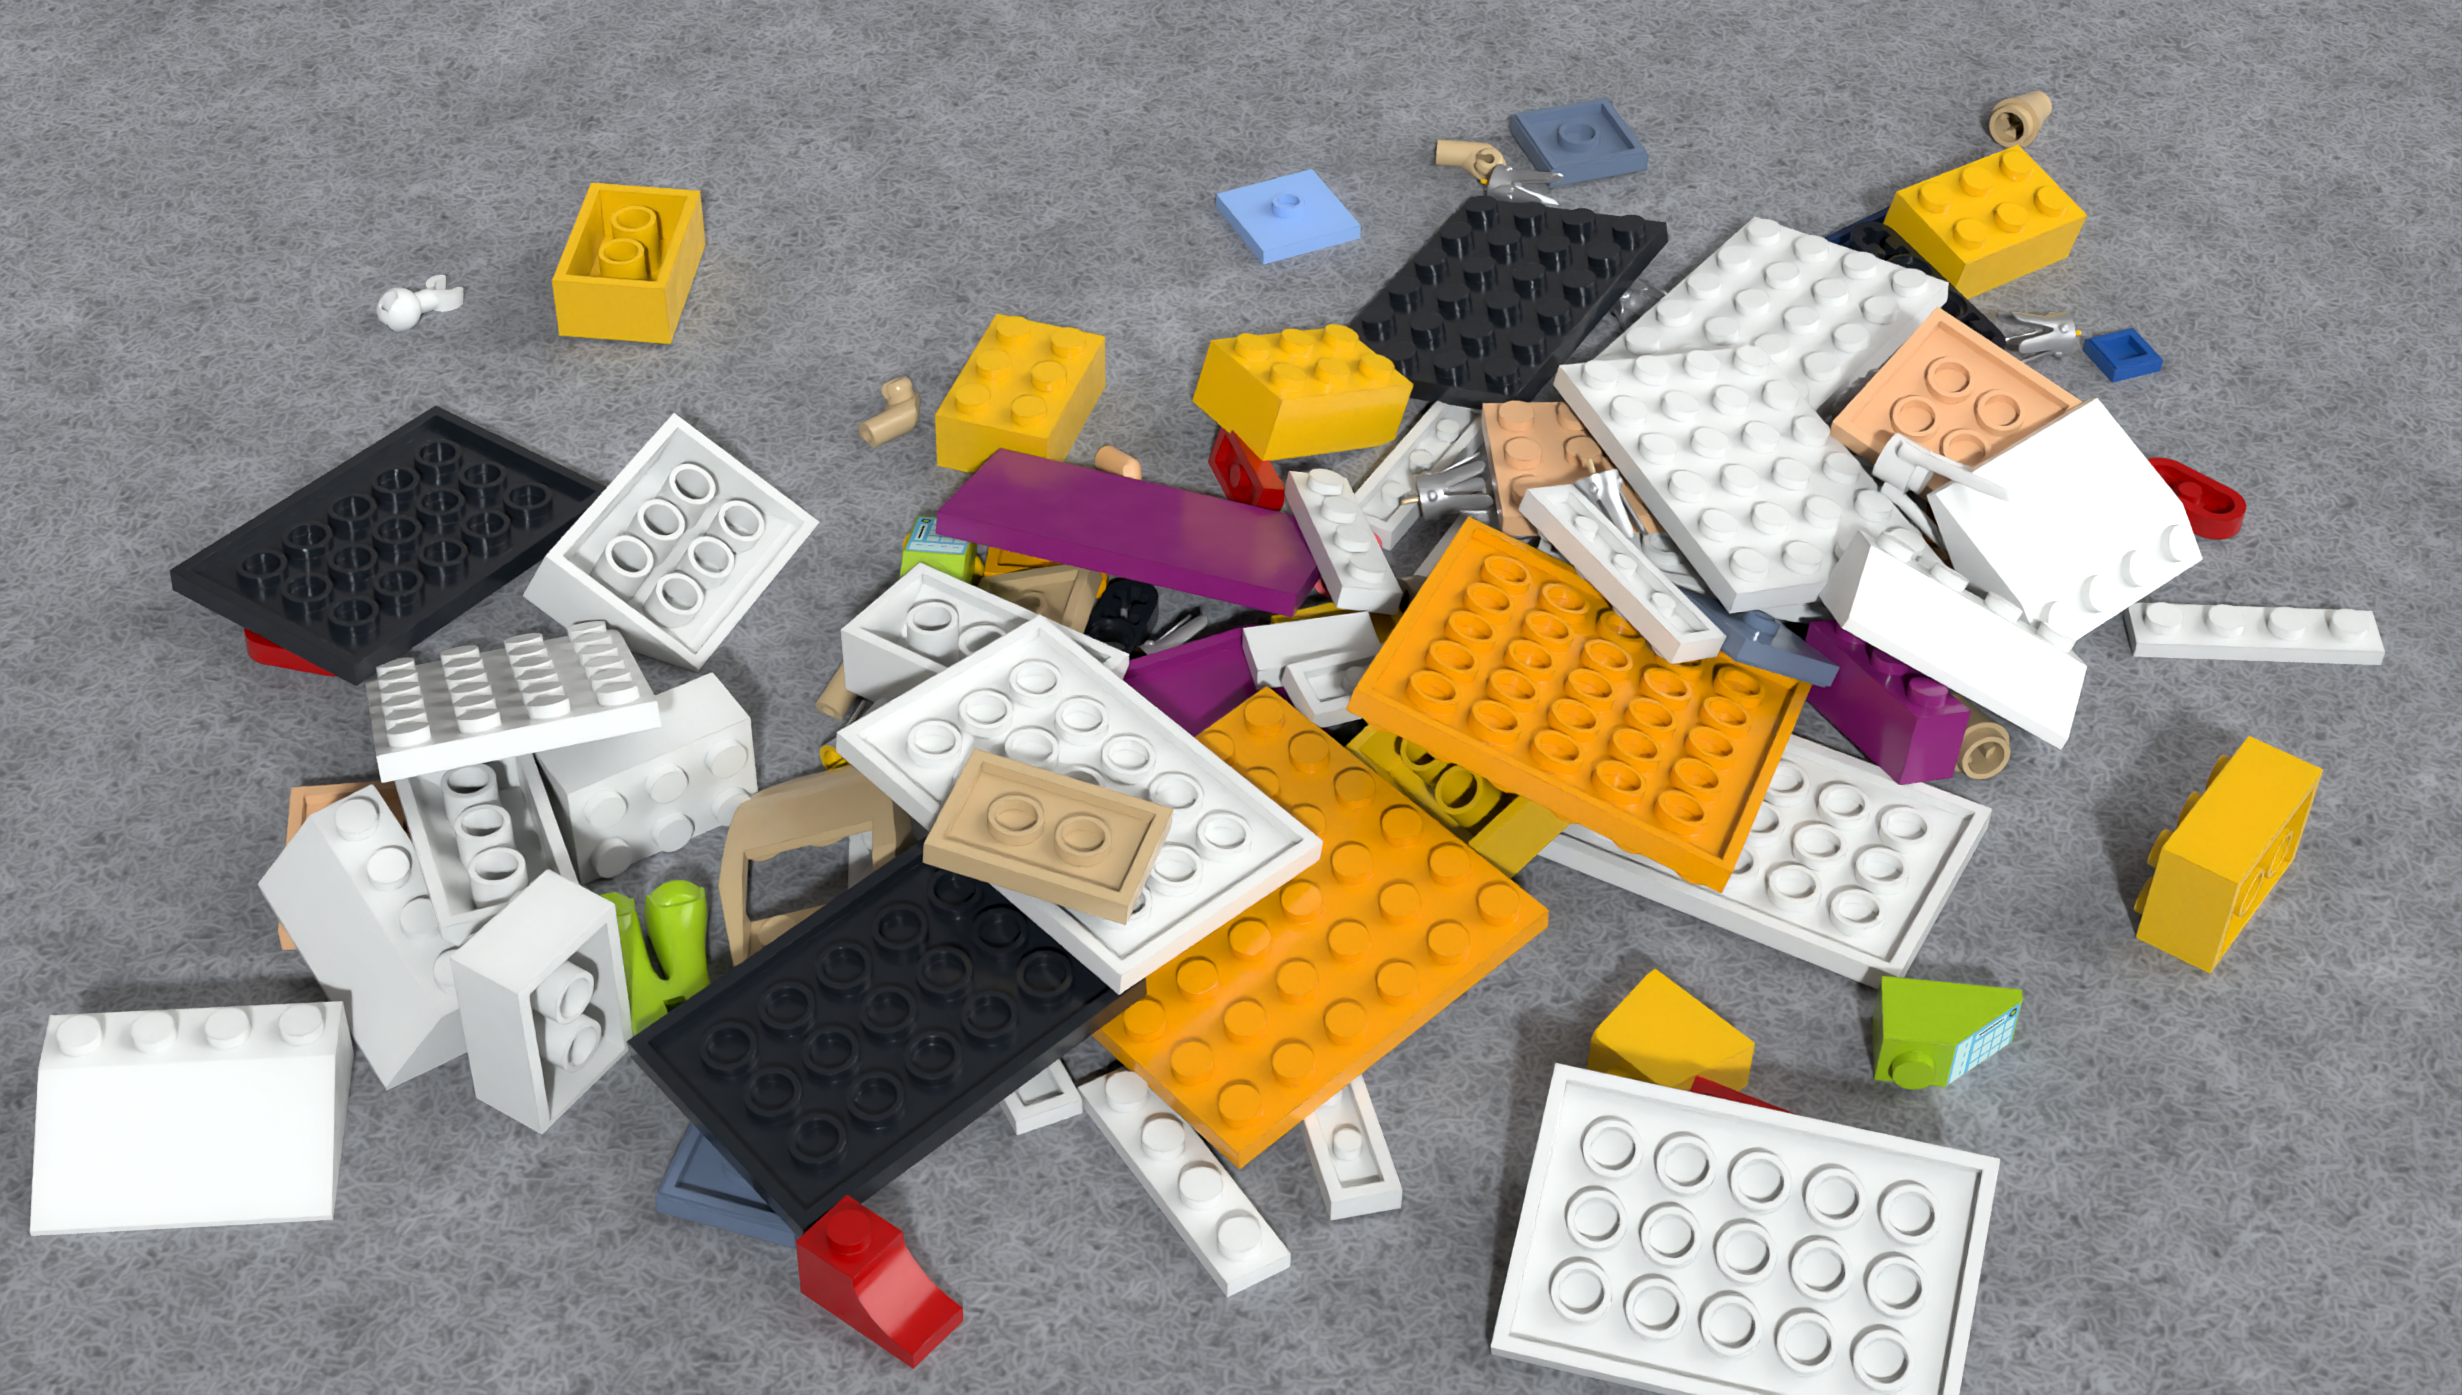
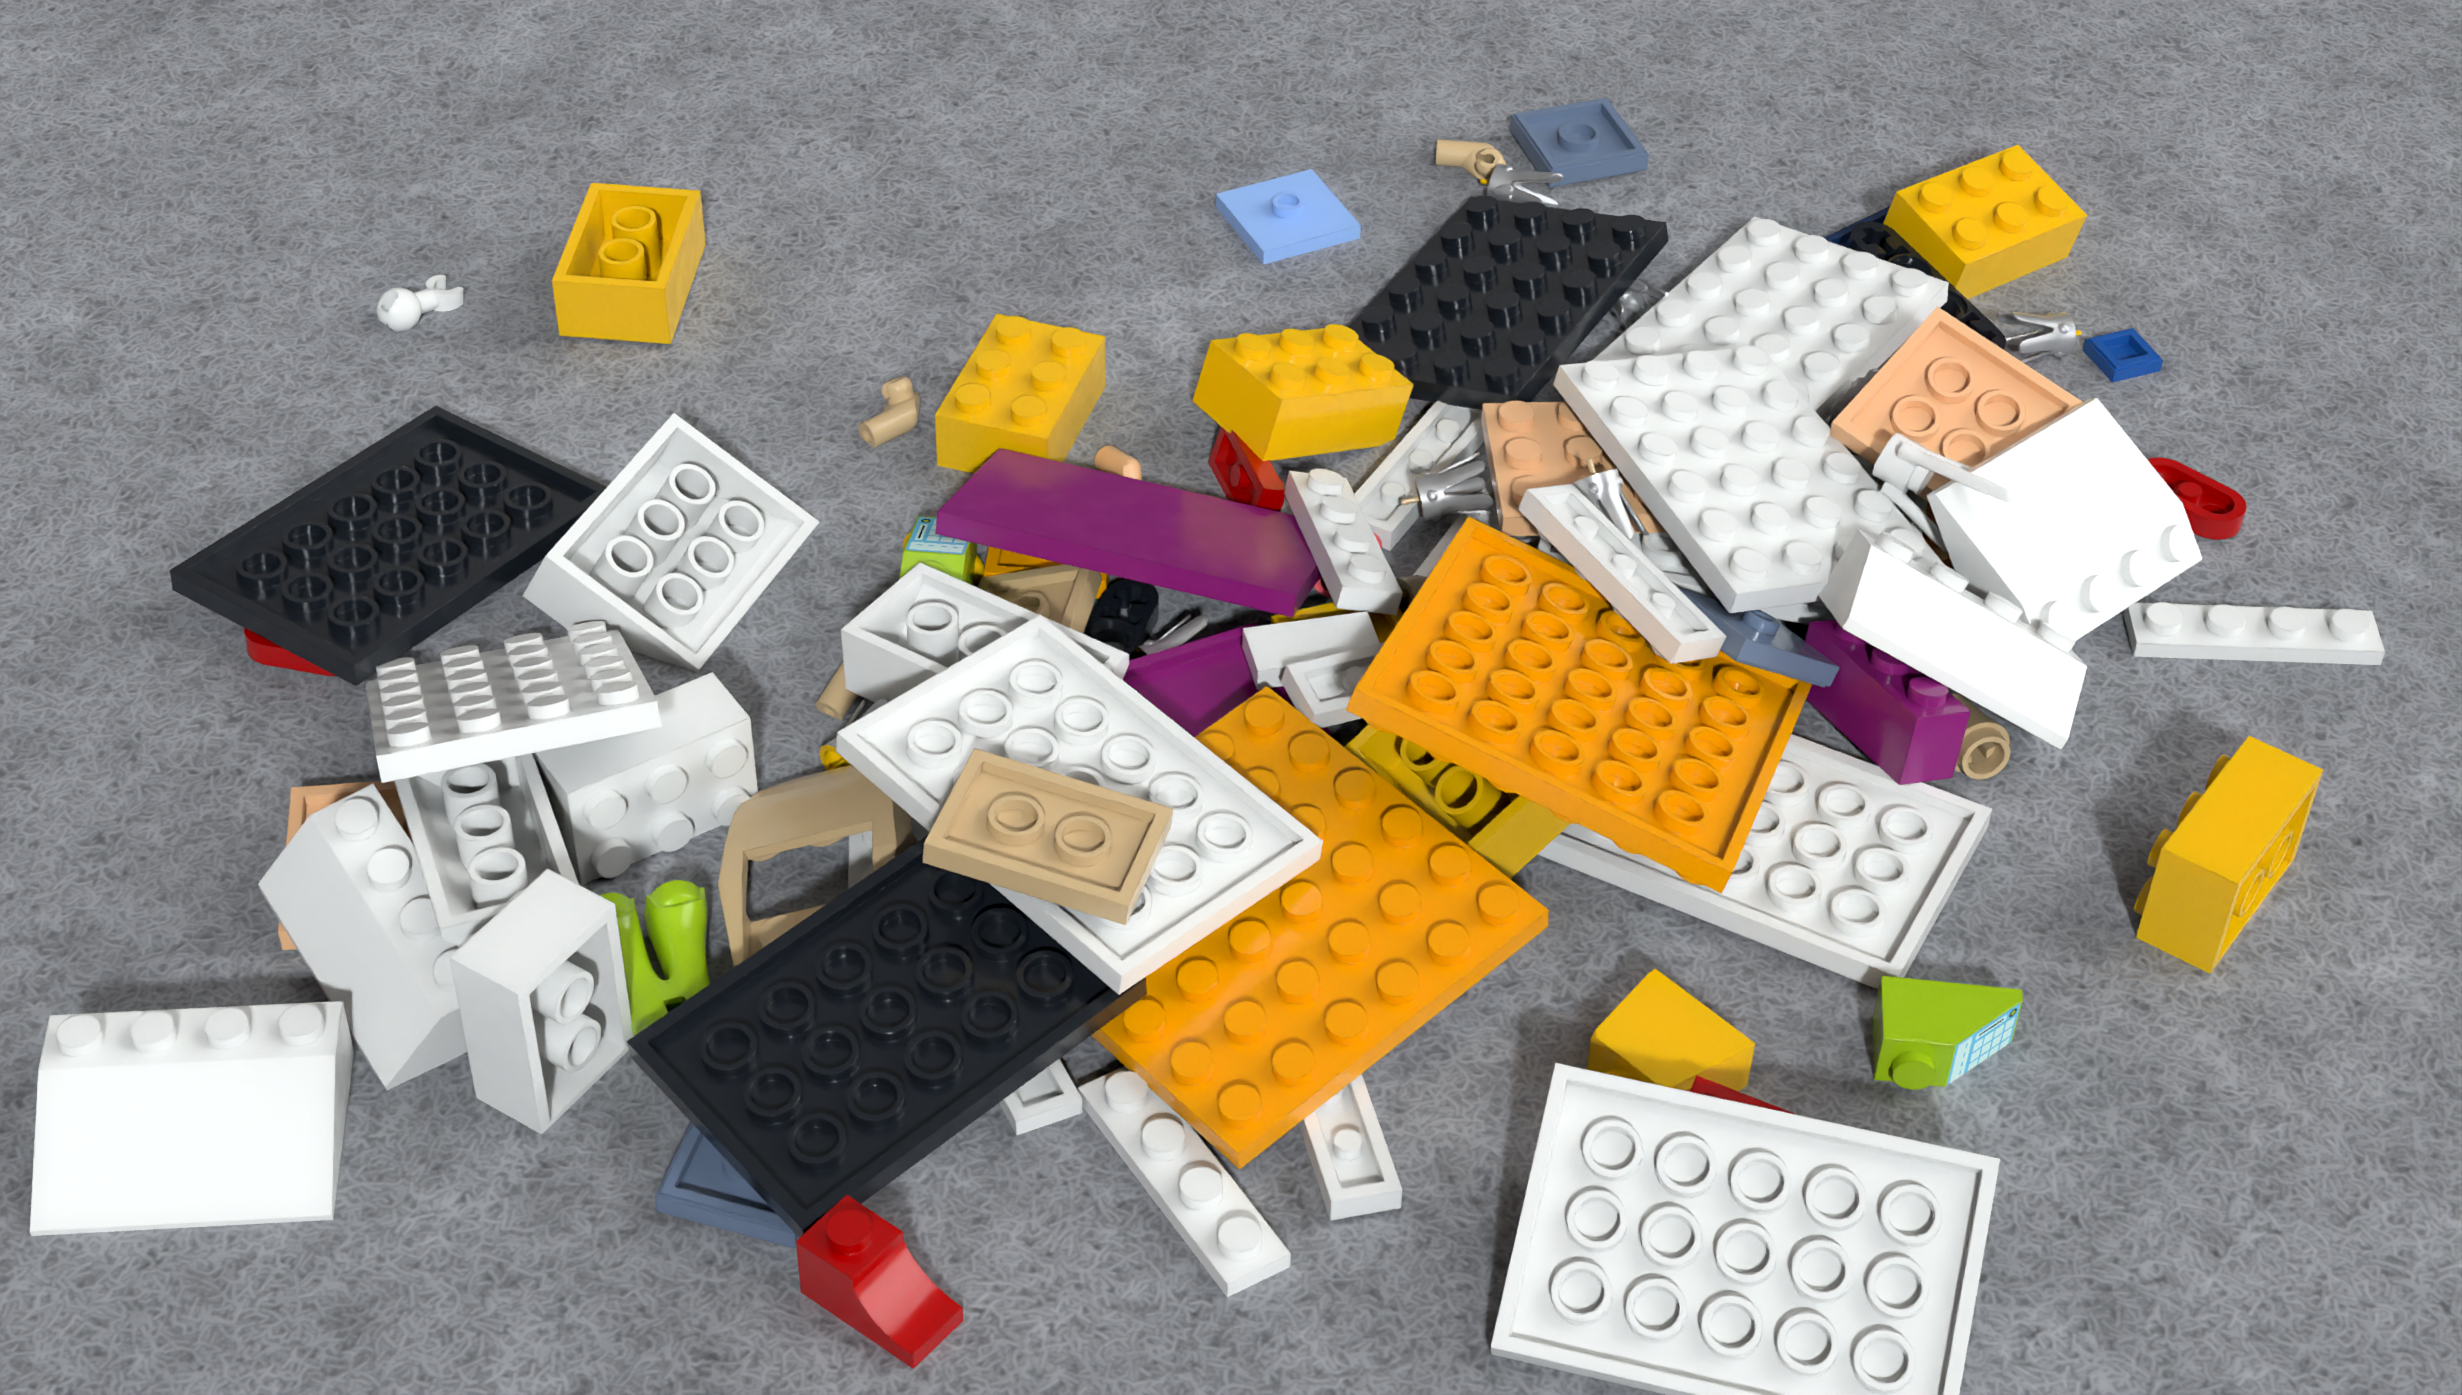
(2020, 118): tan cone -> none

